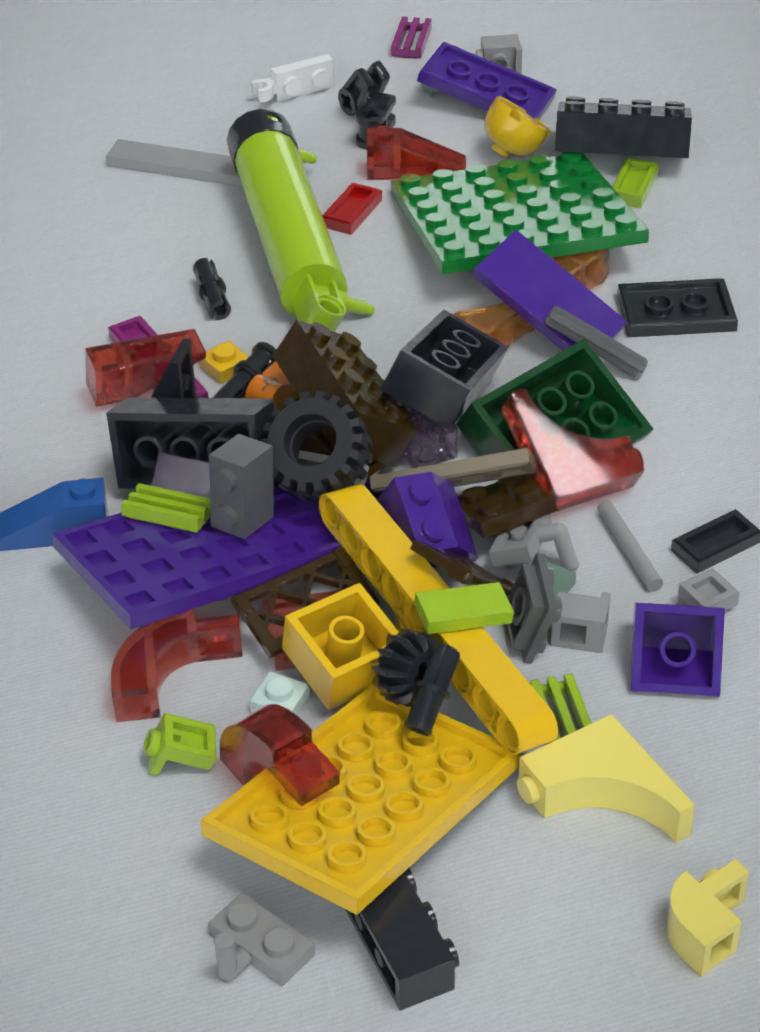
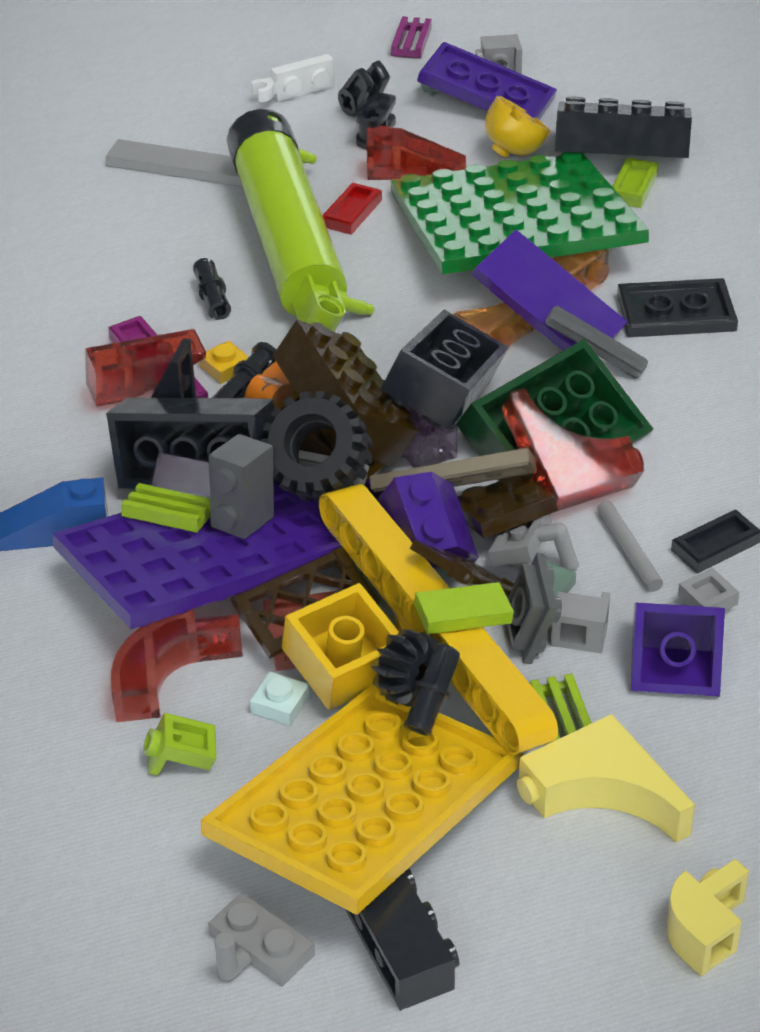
(283, 745): clear red arch -> none

